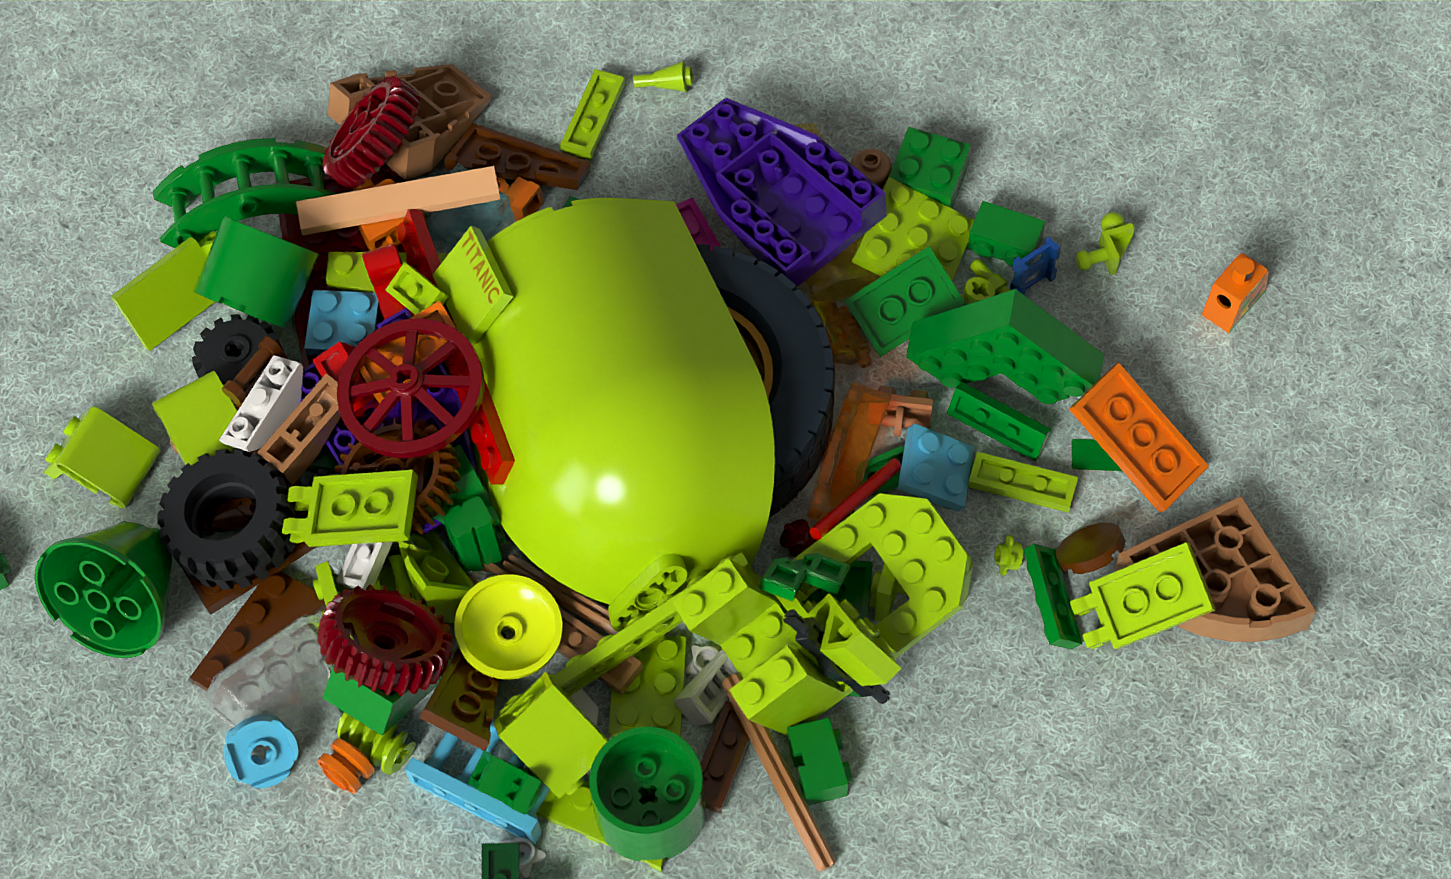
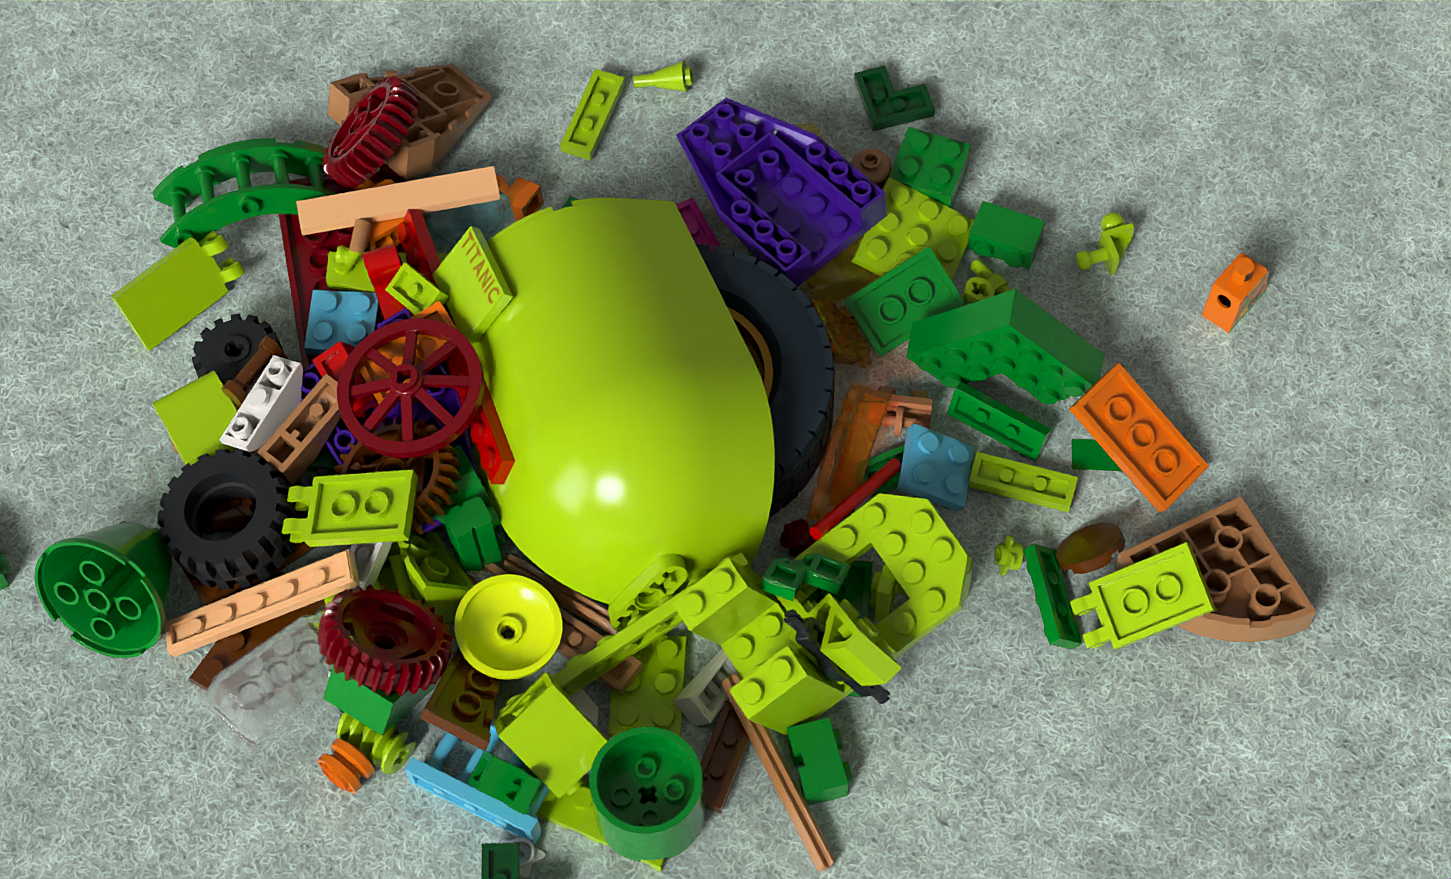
(102, 456): lime piece -> none
(255, 273): green brick -> none
(255, 731): medium azure plate -> none
(261, 603): none -> light nougat tile
(357, 245): none -> arm
(517, 158): reddish brown wing -> none
(700, 656): white plate -> none
(889, 107): none -> dark green plate
(1045, 265): blue piece -> none

